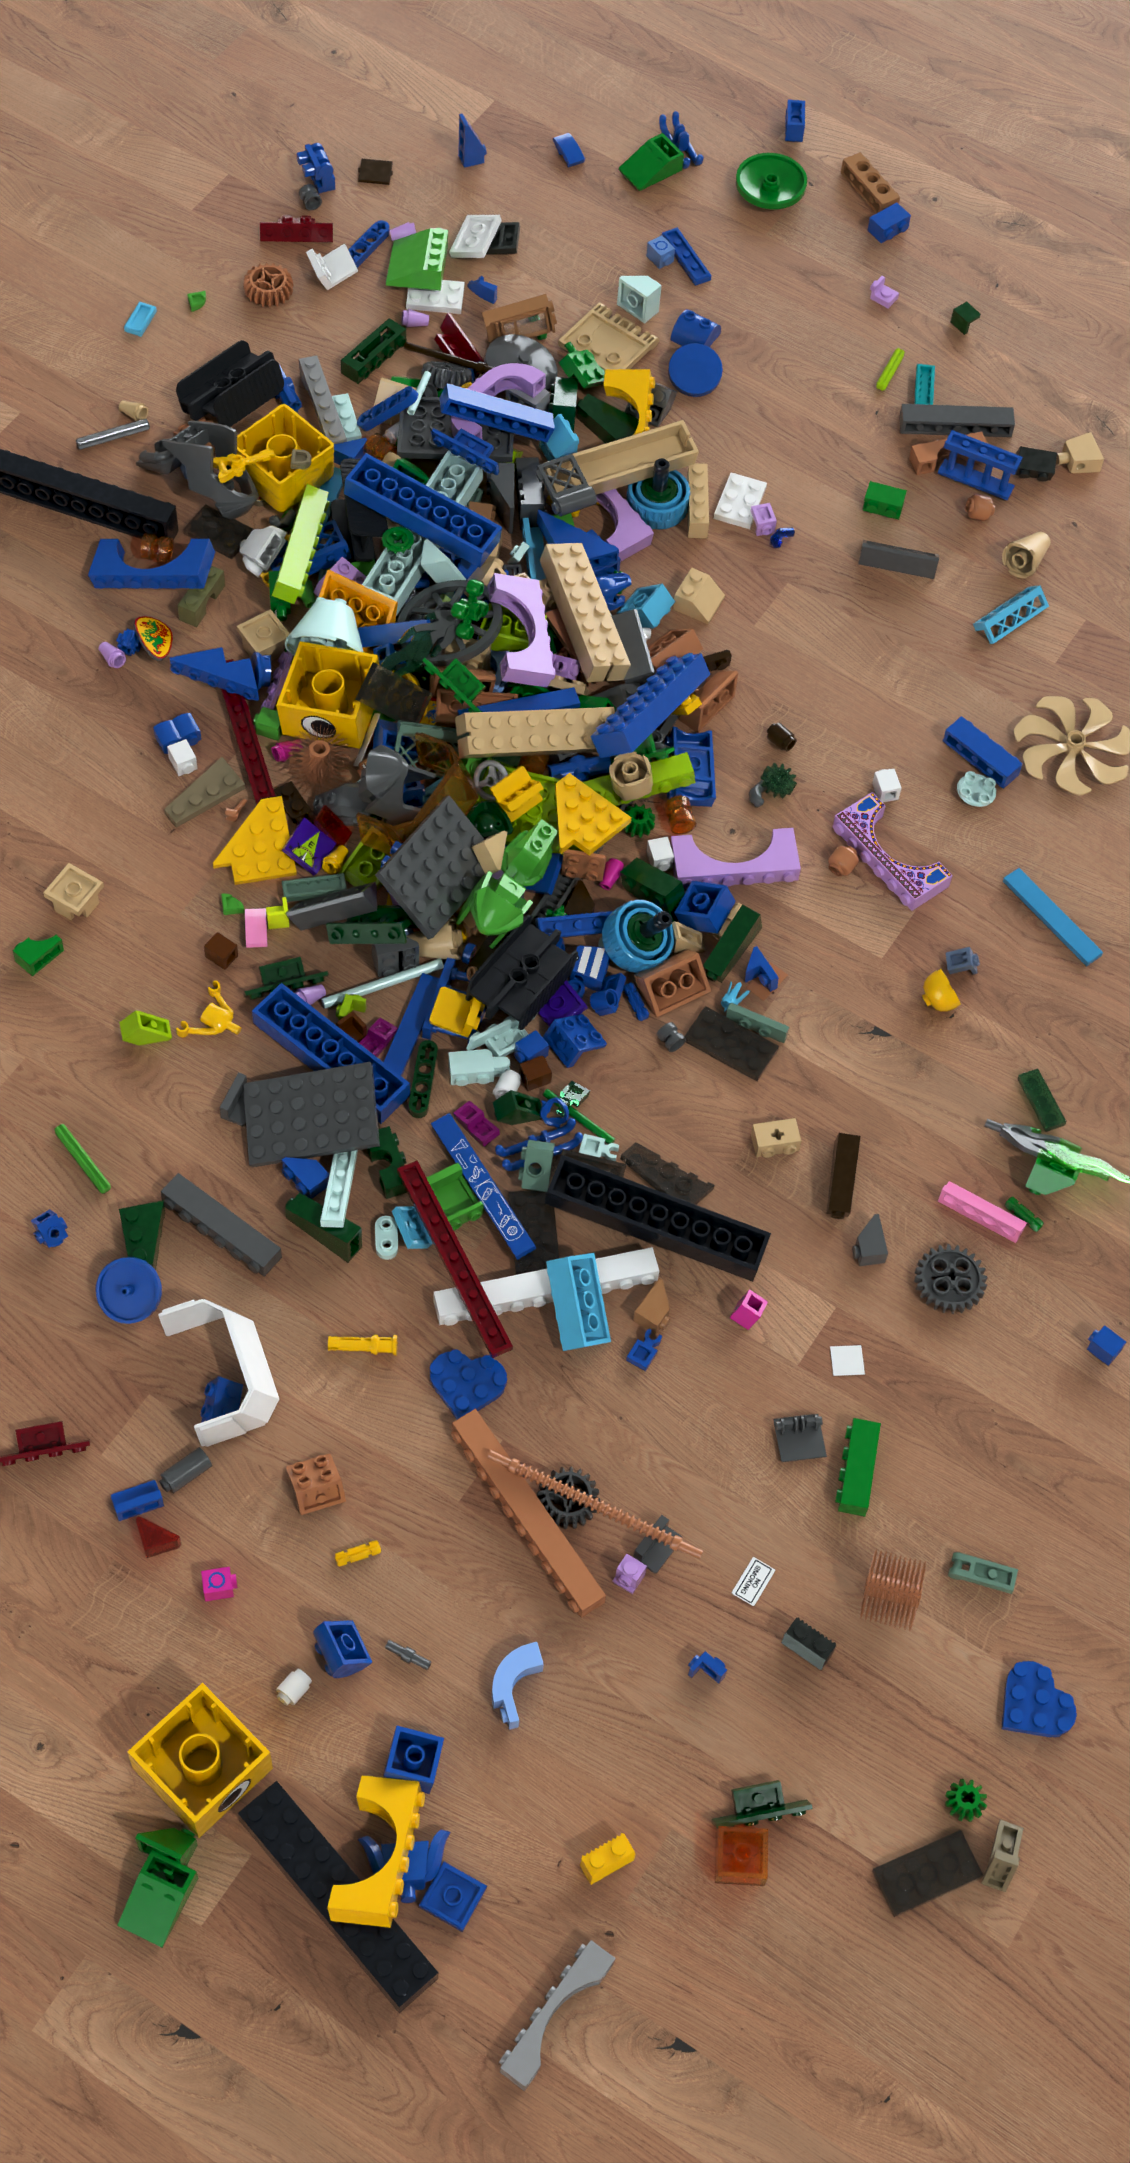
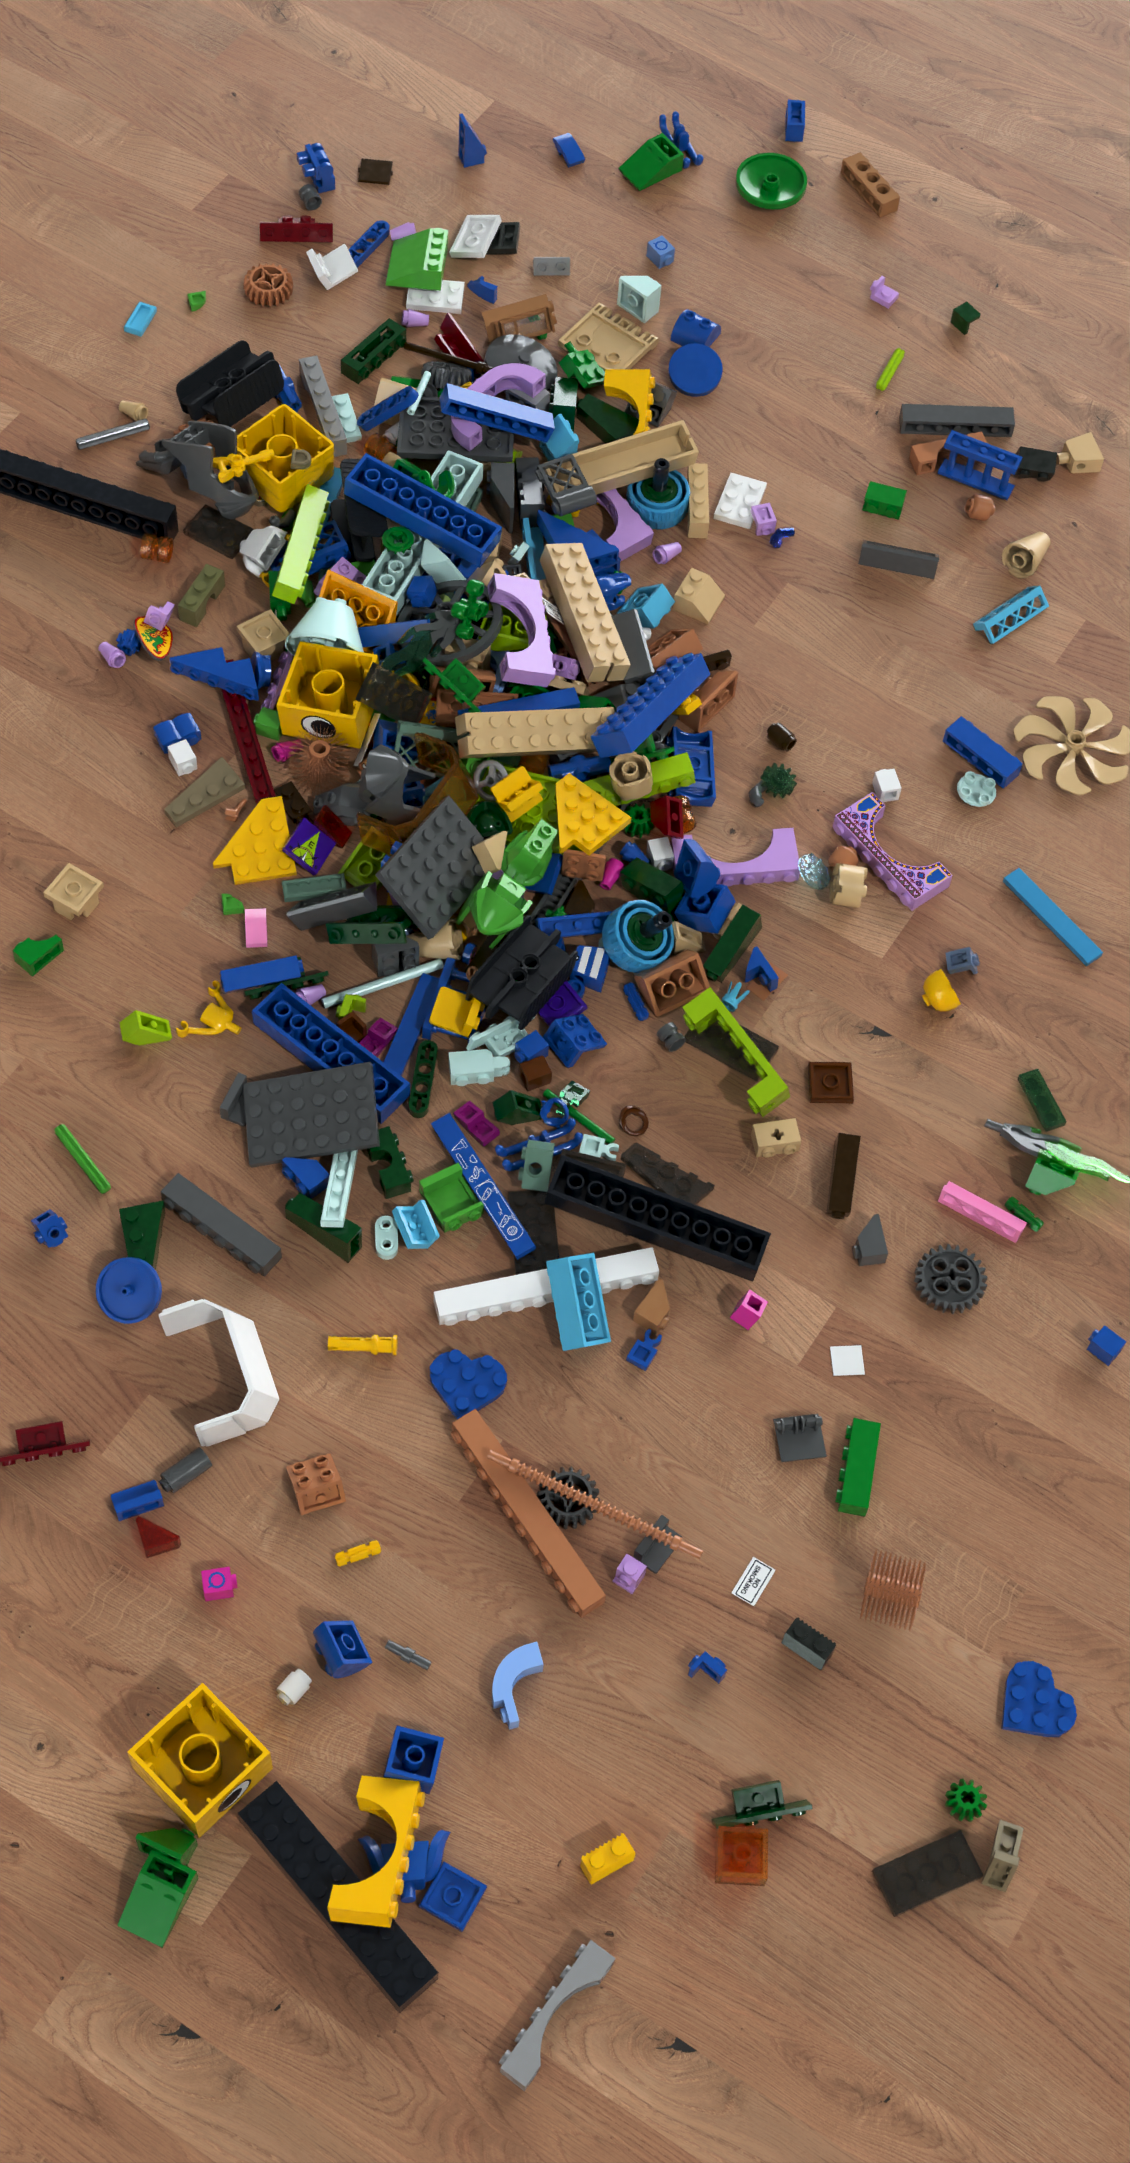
(159, 617): none -> lavender bracket
(185, 571): blue arch -> none
(221, 950): reddish brown panel -> none
(221, 1398): blue bracket -> none
(260, 974): none -> blue slope
(277, 916): neon yellow panel -> none
(334, 861): yellow cone -> none
(349, 449): blue slope -> none
(422, 591): none -> blue brick
(446, 482): none -> green helmet
(455, 1259): dark red plate -> none
(469, 447): blue bracket -> none
(485, 510): medium nougat slope -> none
(508, 1081): white brick -> none
(551, 266): none -> light grey hinge
(552, 610): none -> white sticker
(607, 1000): blue plate -> none
(628, 1110): none -> reddish brown piece
(631, 851): none -> blue cone
(664, 553): none -> lavender cone
(668, 816): none -> dark red slope
(687, 257): blue tile -> none
(696, 869): none -> blue brick
(708, 1009): none -> lime plate
(764, 1026): sand green plate -> none
(814, 871): none -> clear light blue wheel
(830, 1082): none -> reddish brown tile
(848, 885): none -> tan brick
(889, 222): blue brick -> none
(924, 384): teal plate -> none
(983, 1572): sand green plate -> none

